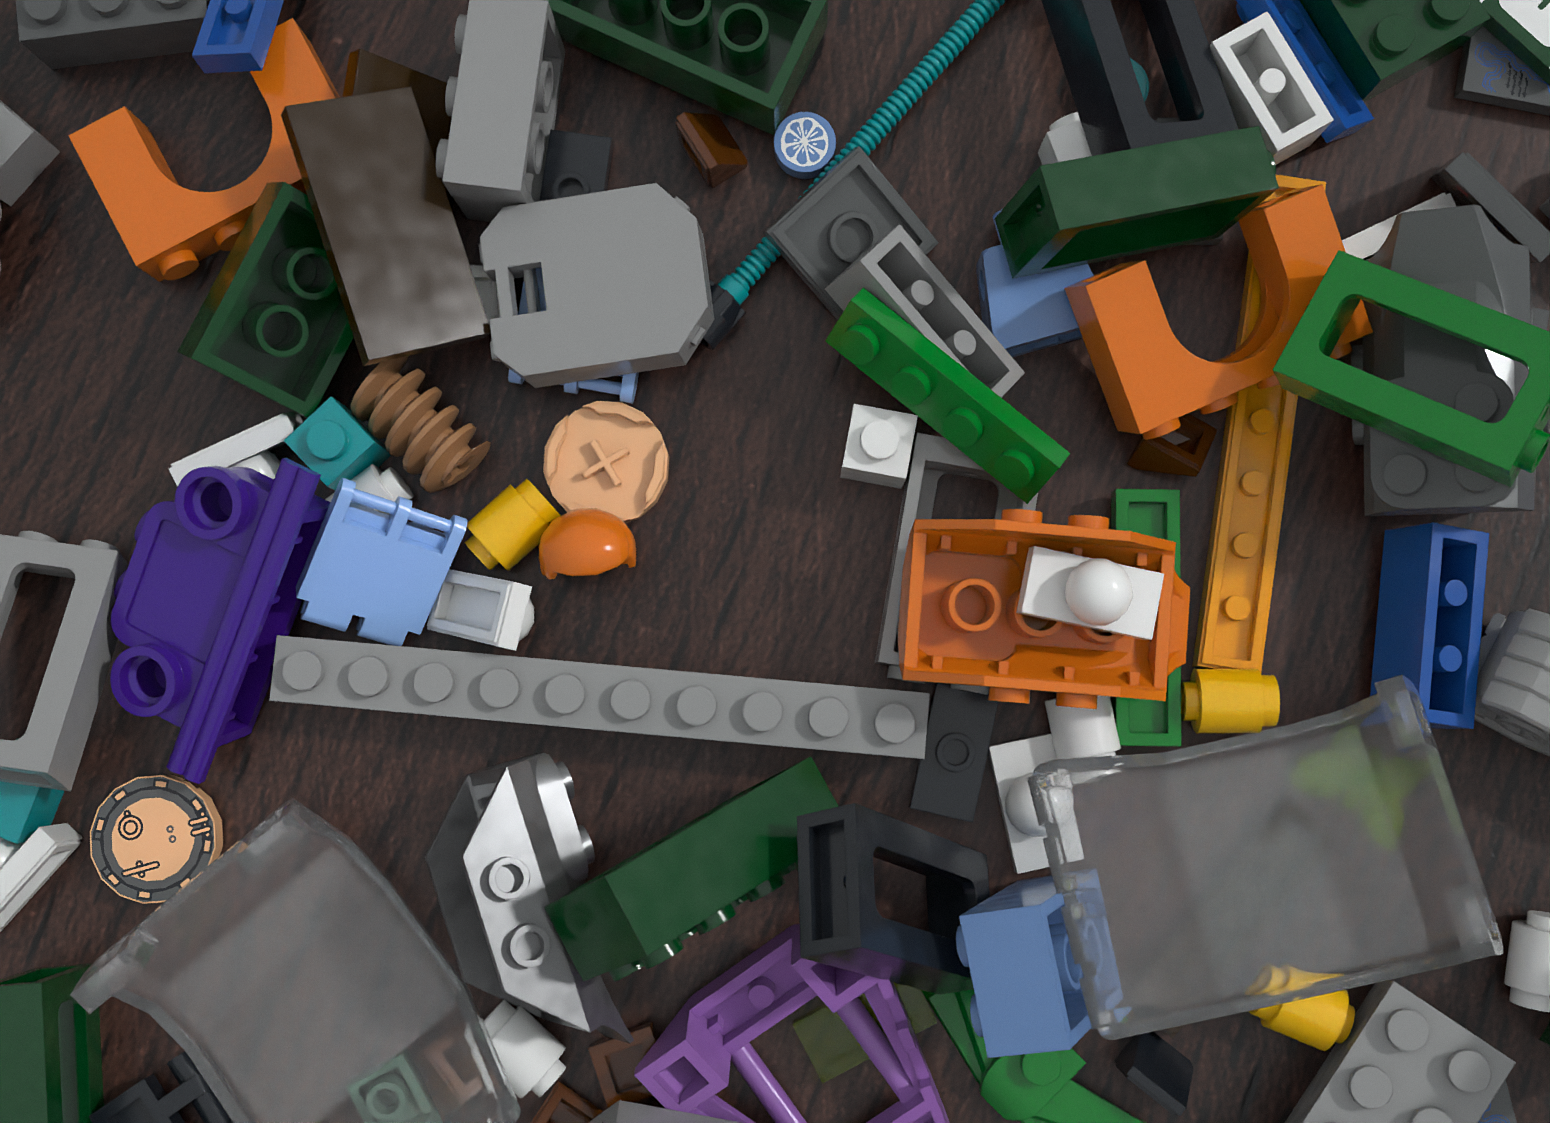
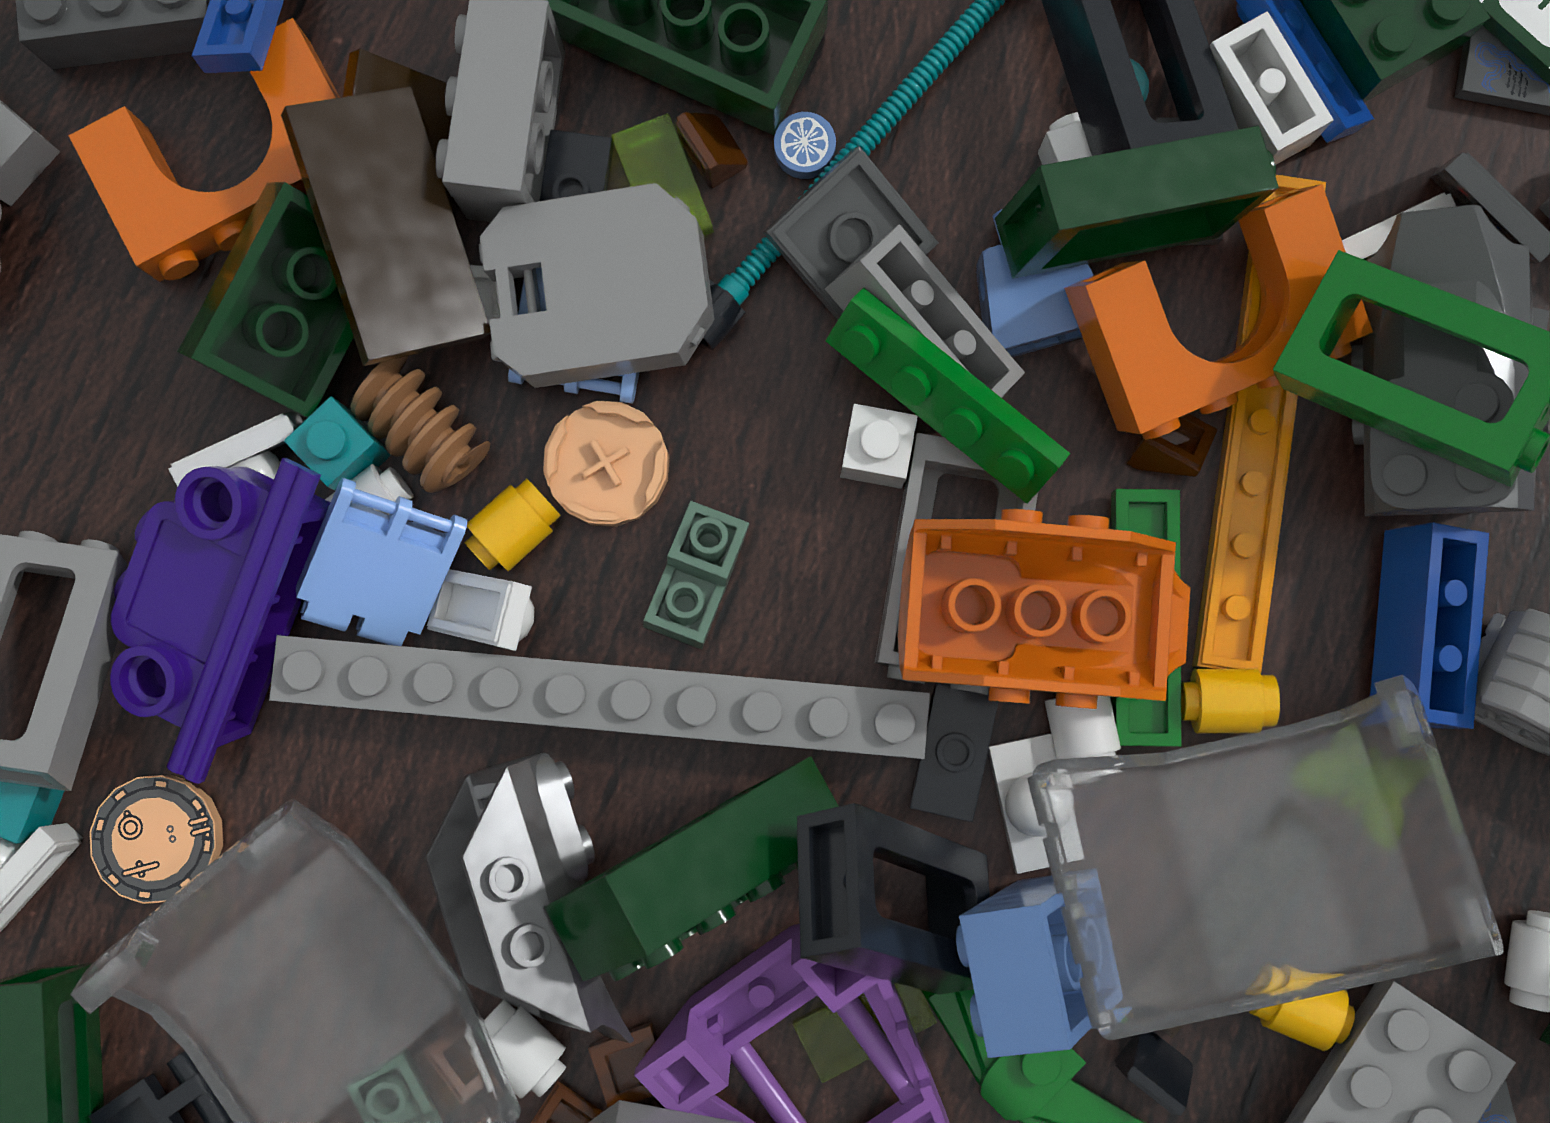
(585, 544): orange hair -> none
(655, 155): none -> clear neon green tile
(696, 575): none -> sand green slope
(1090, 593): white tile -> none

